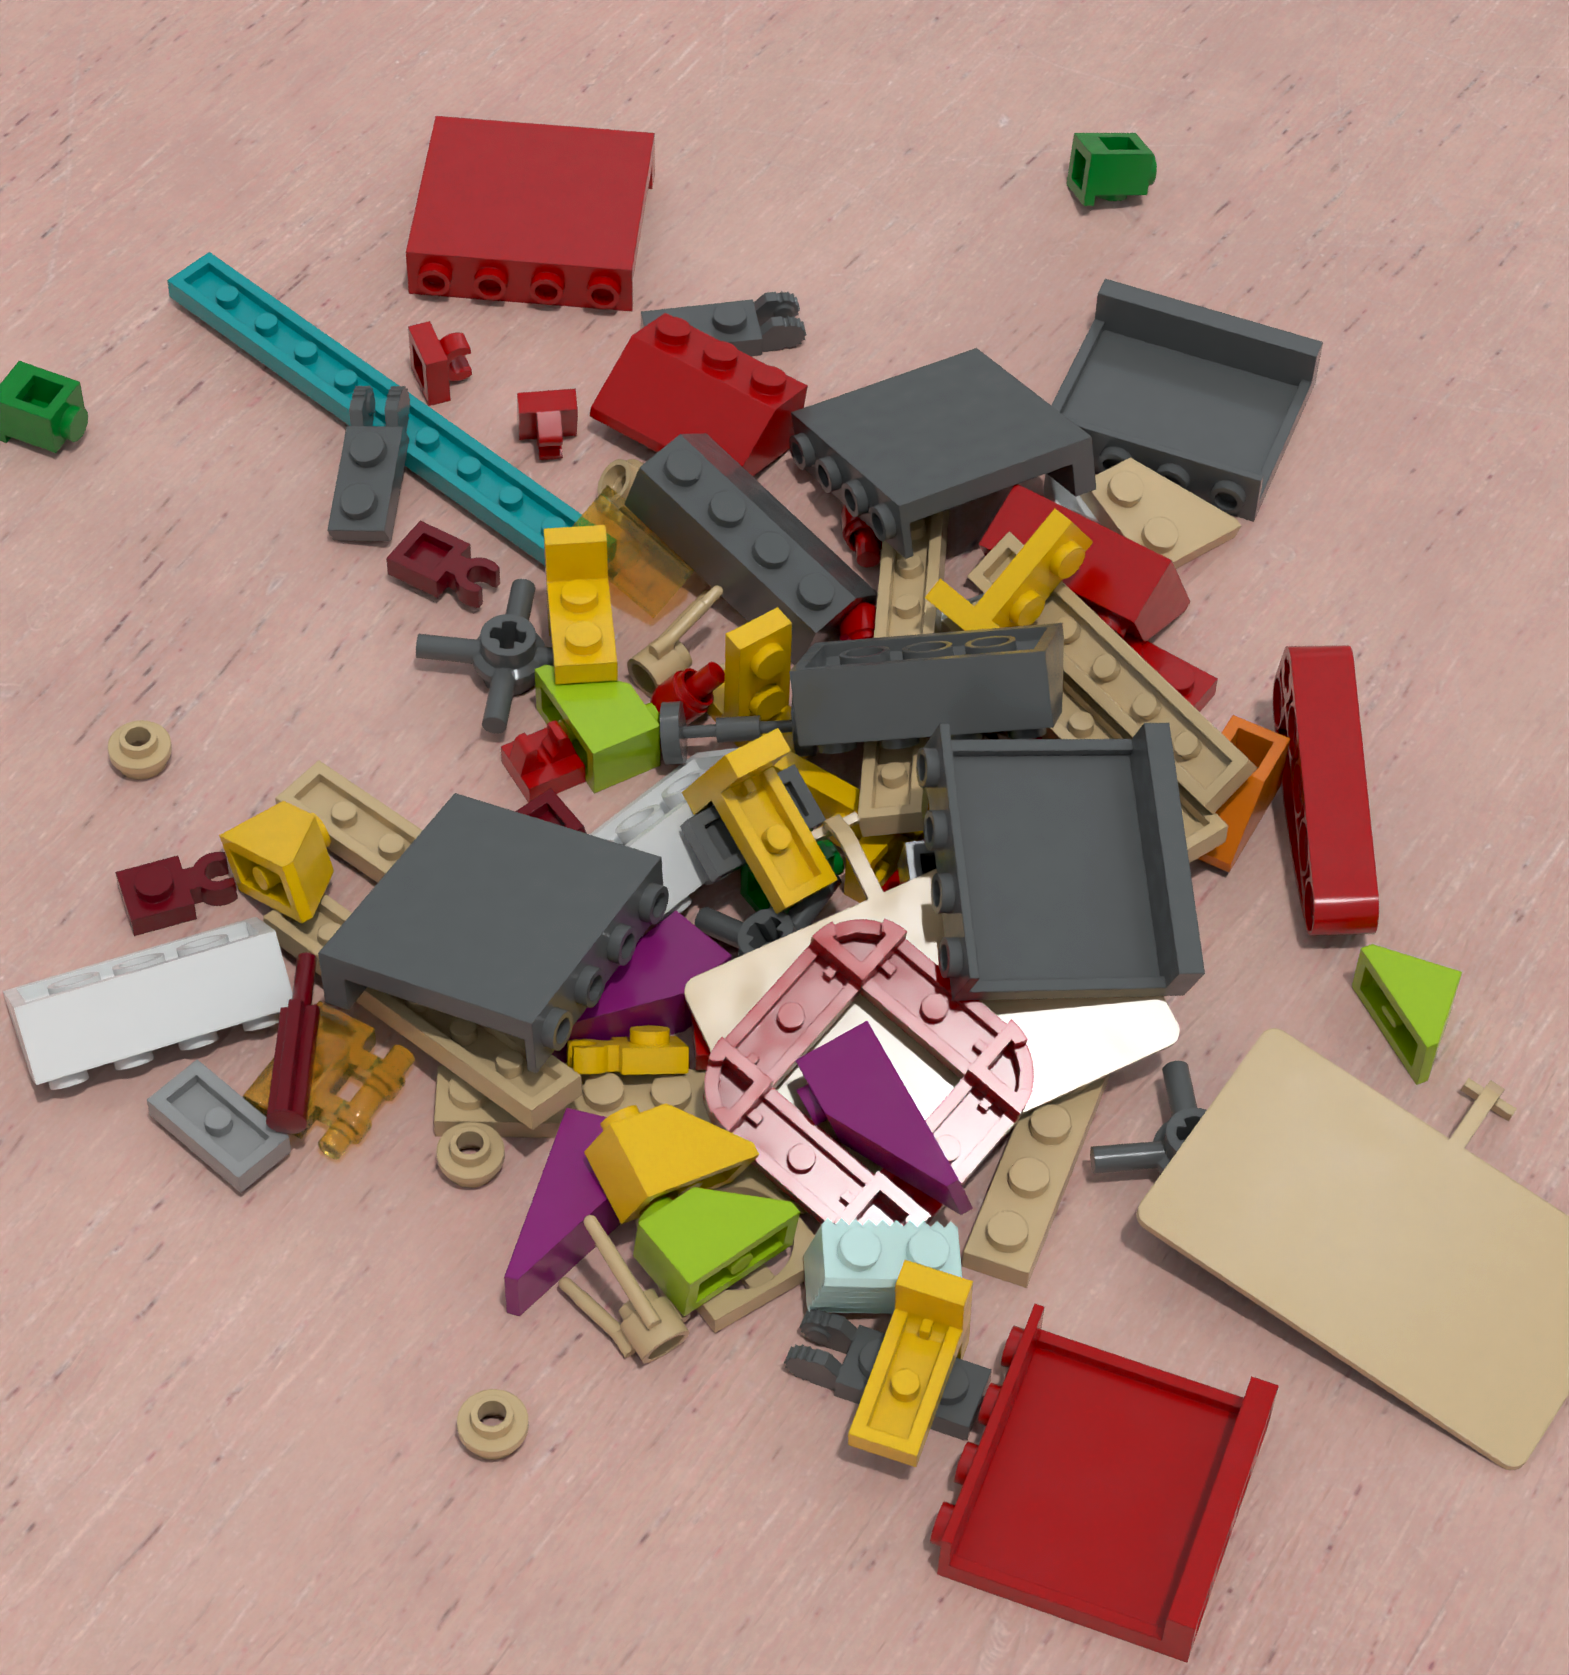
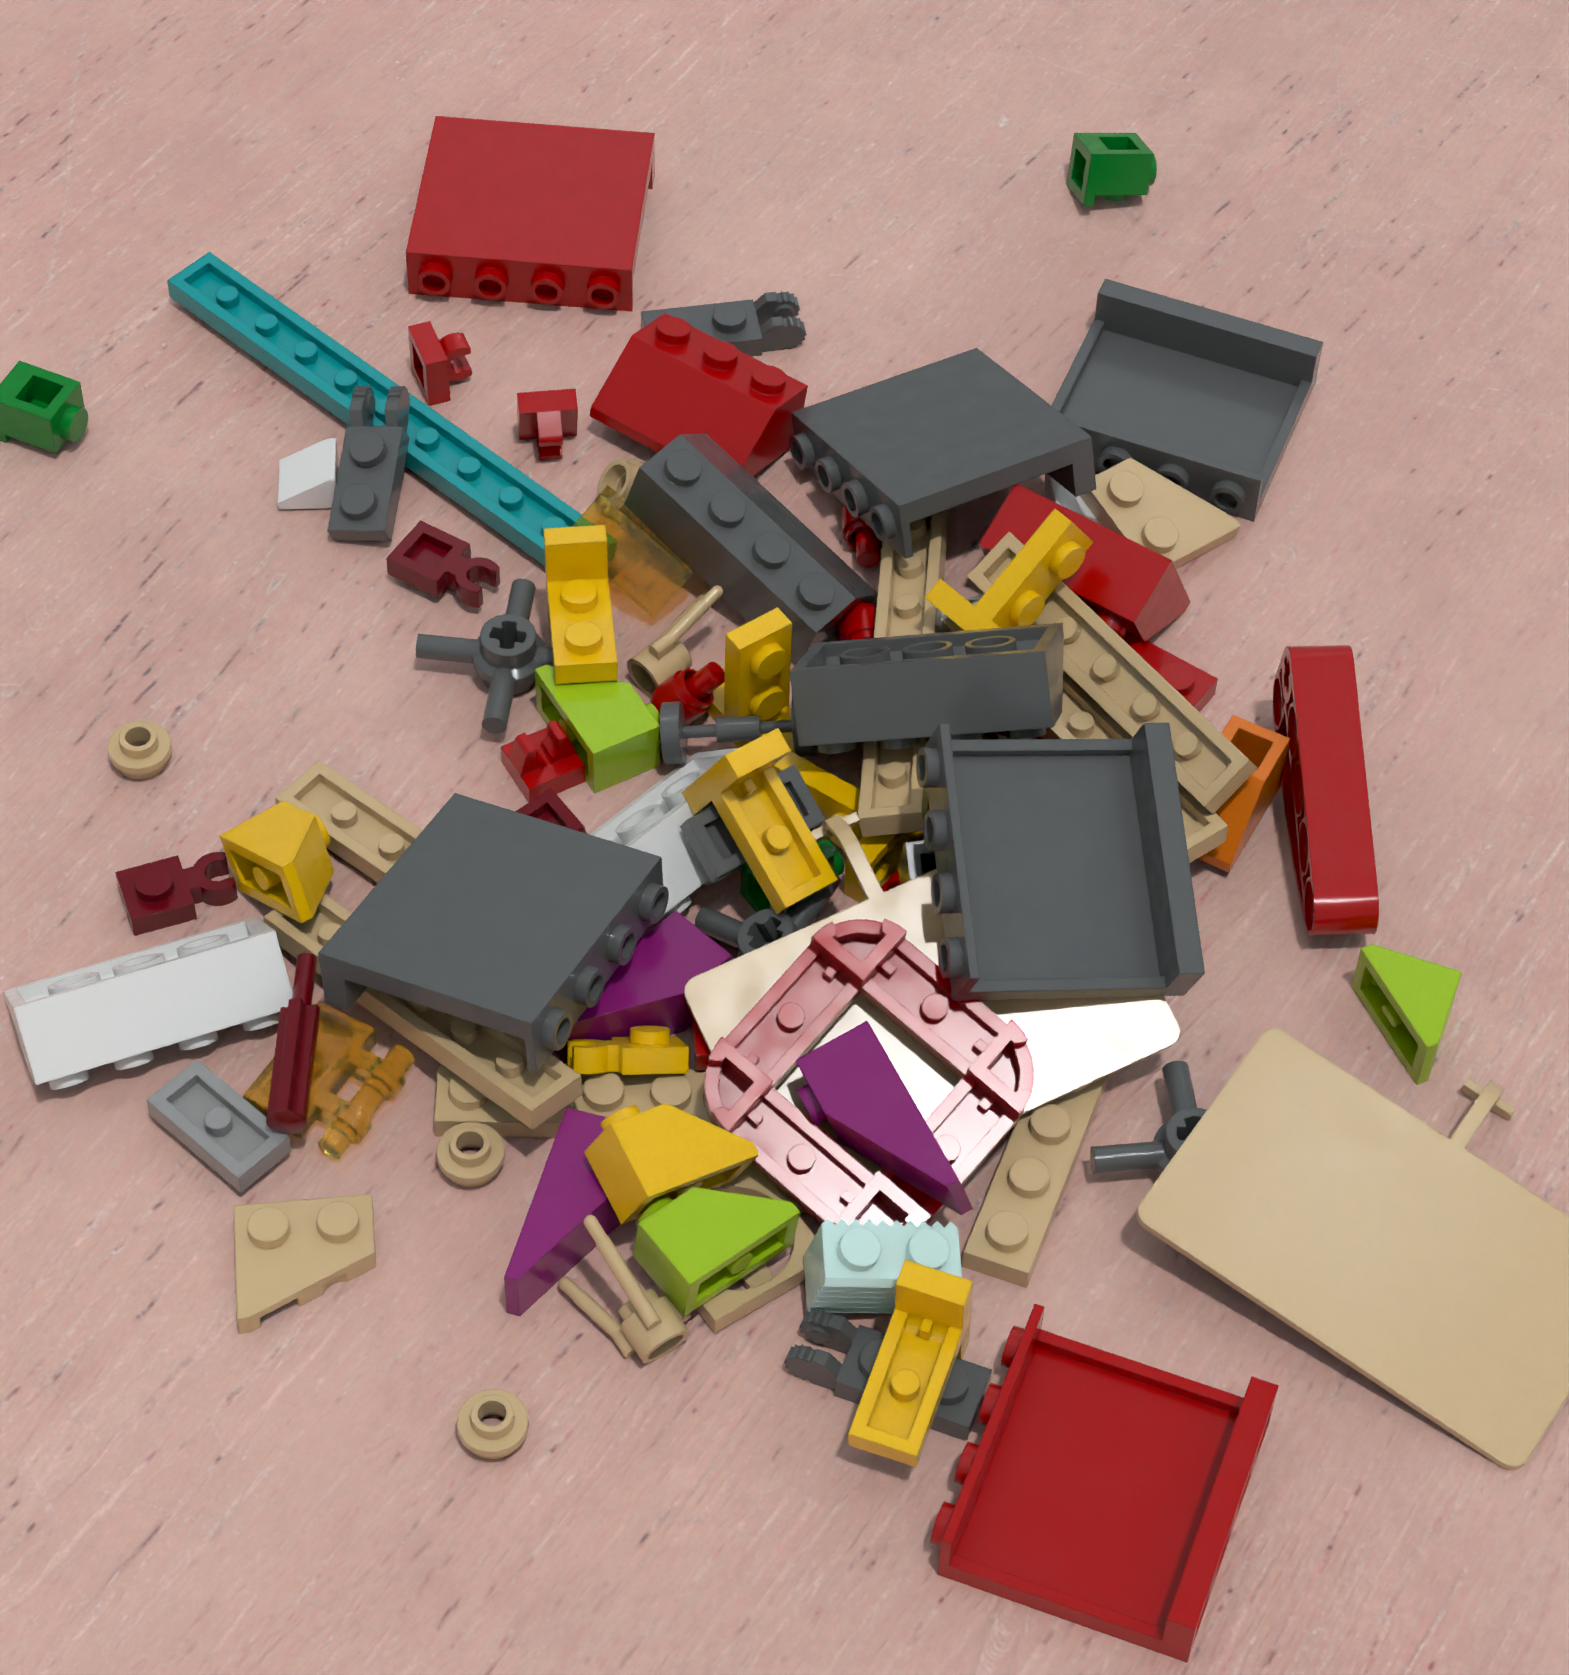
(298, 1251): none -> tan wing
(309, 477): none -> white slope

